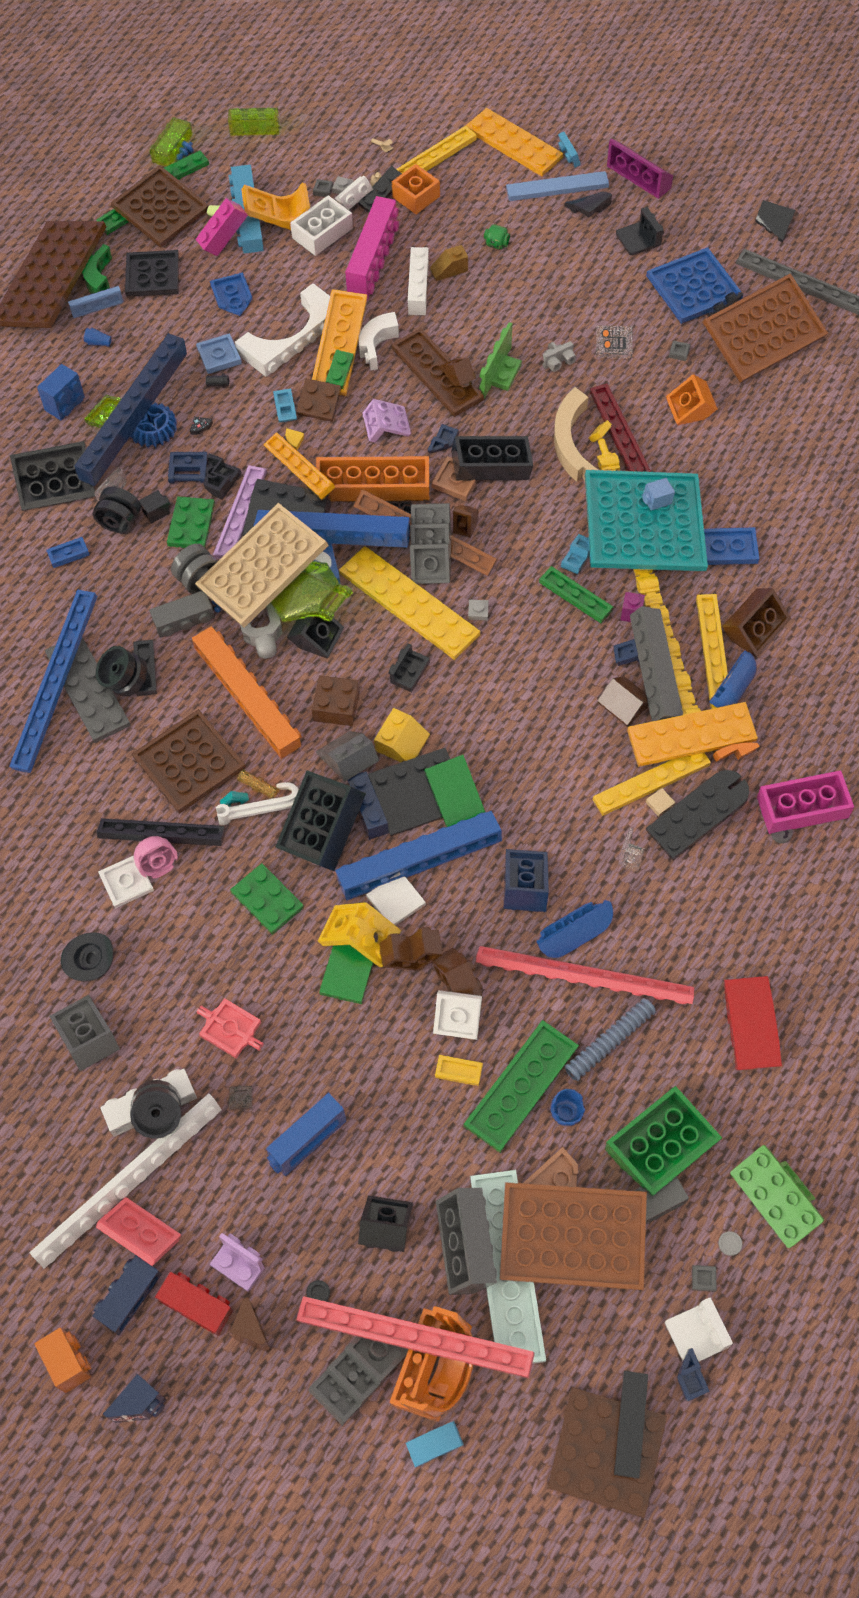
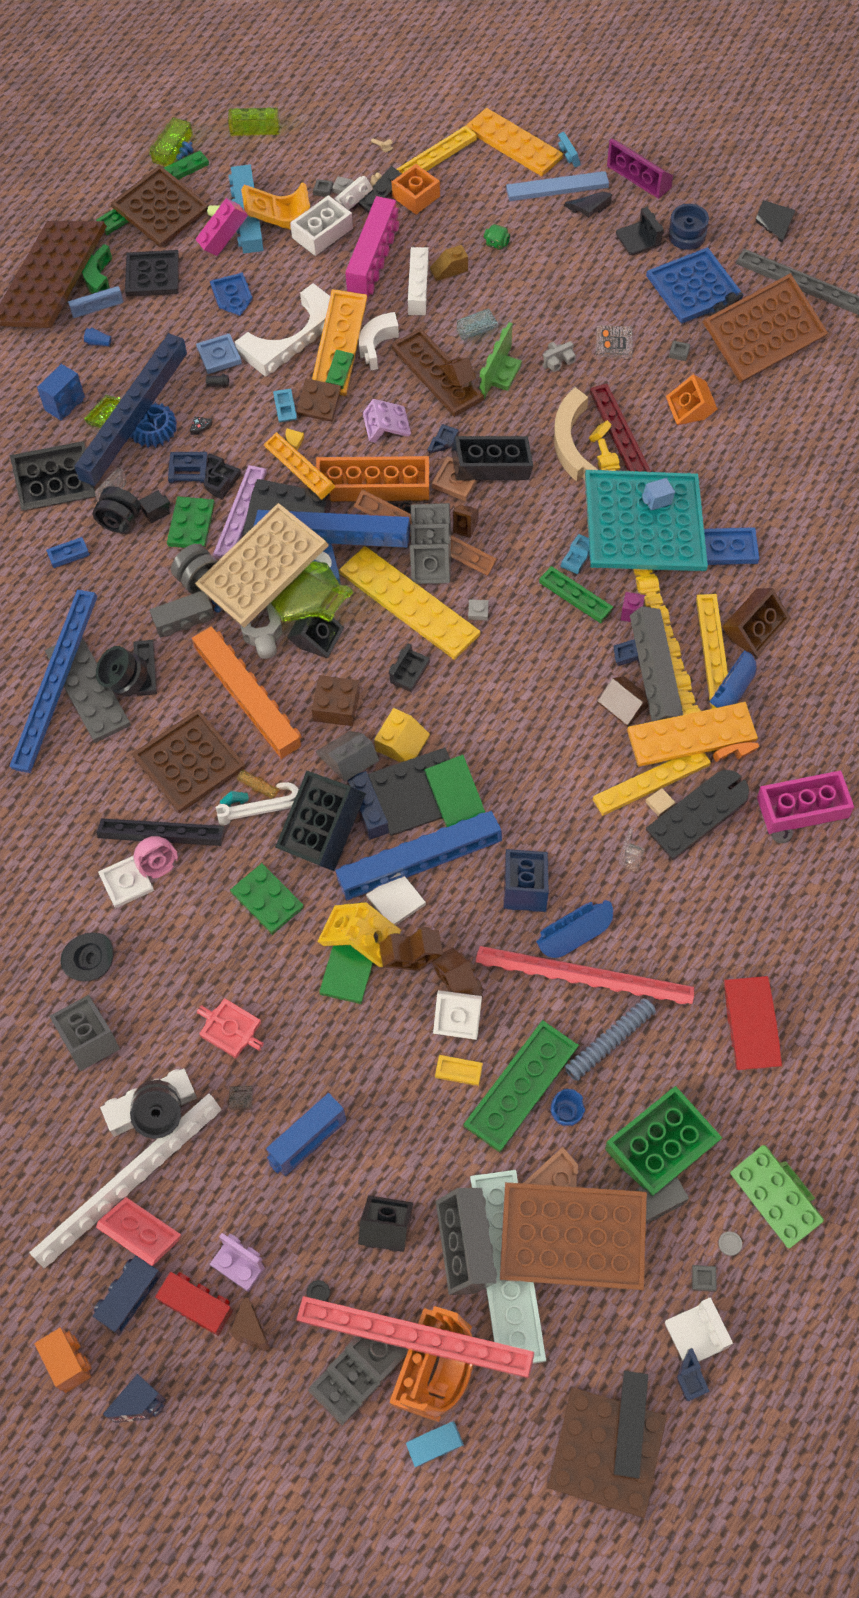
(476, 324): none -> clear light blue brick
(688, 226): none -> dark blue wheel

